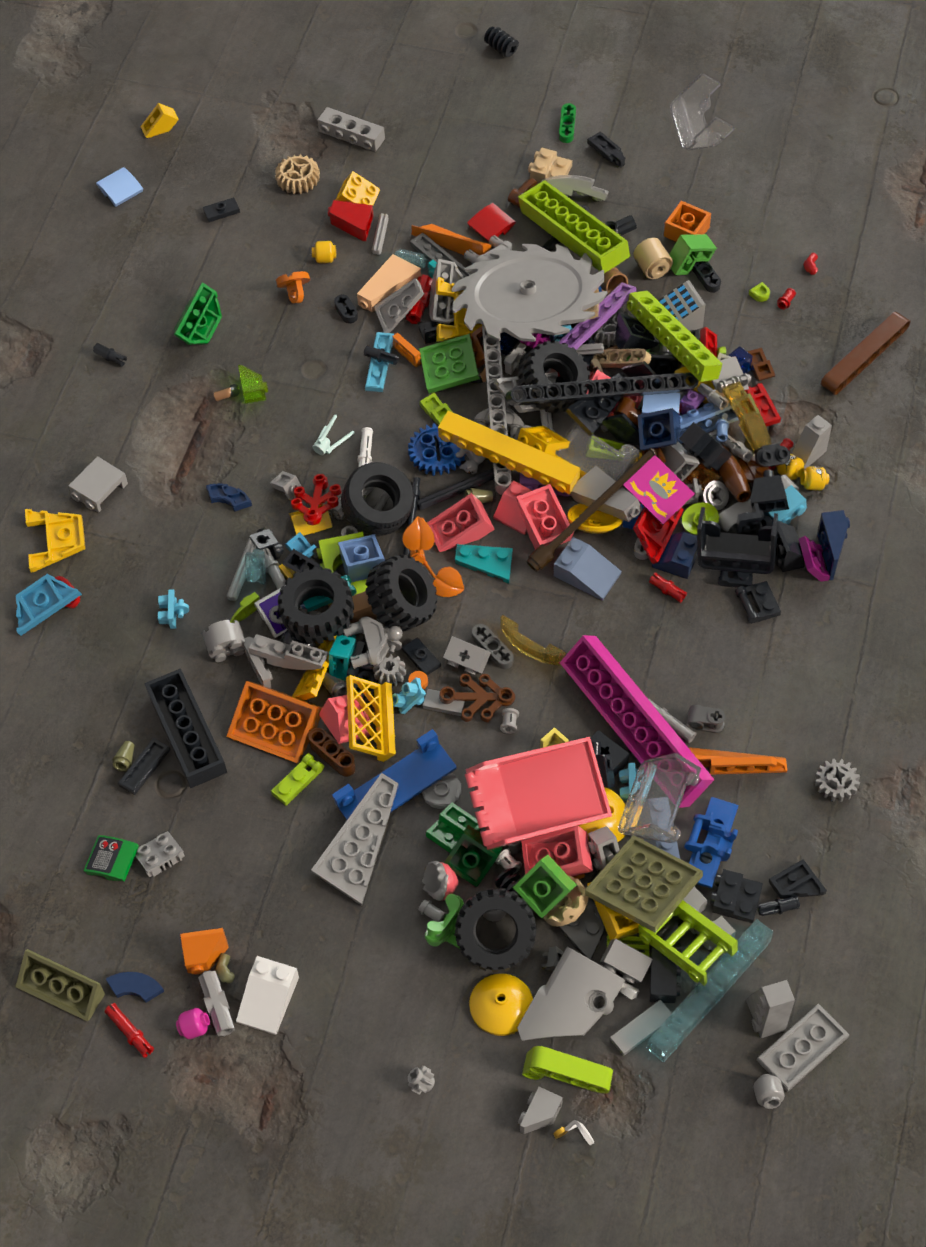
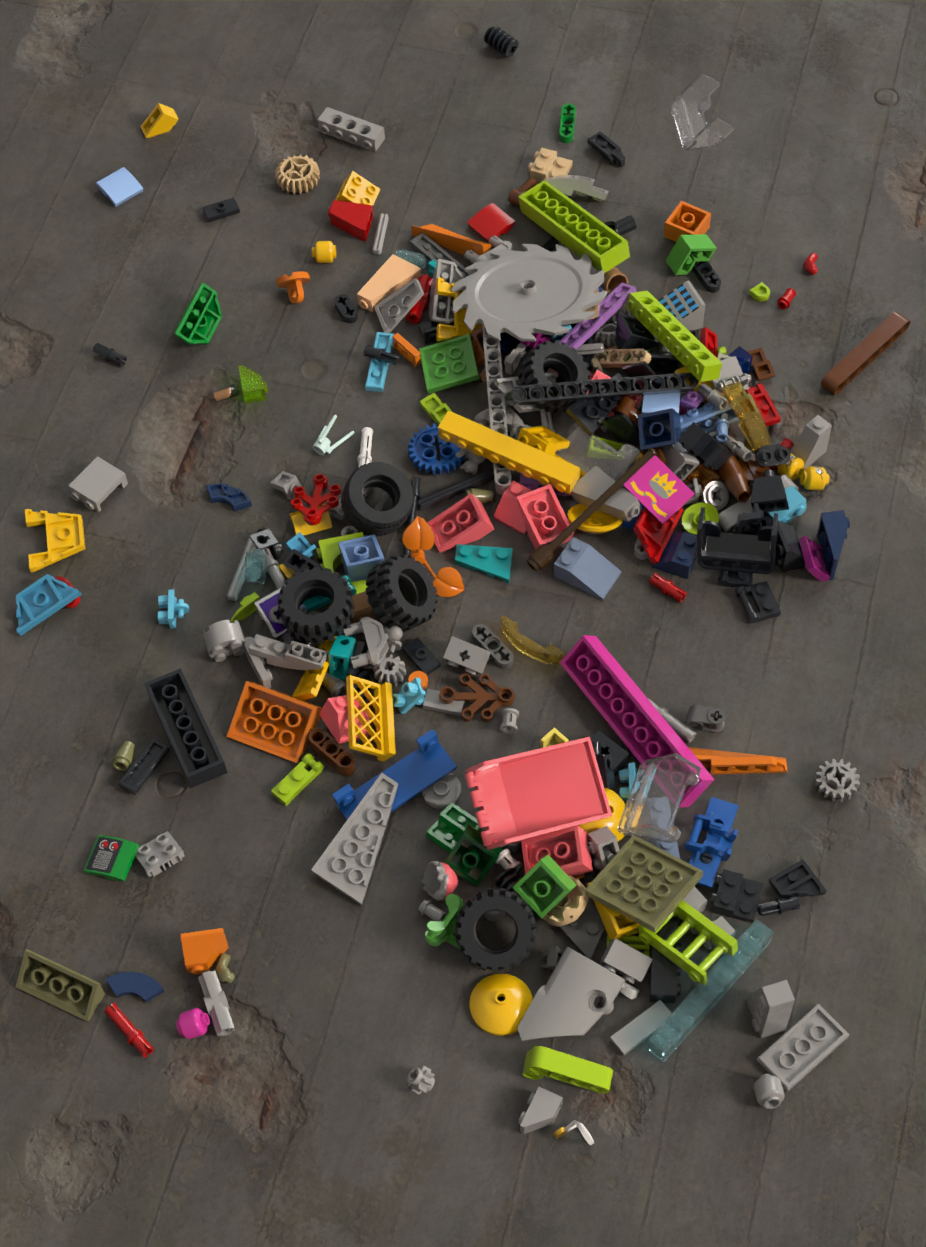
(267, 995): white slope -> none
(652, 258): tan piece -> none

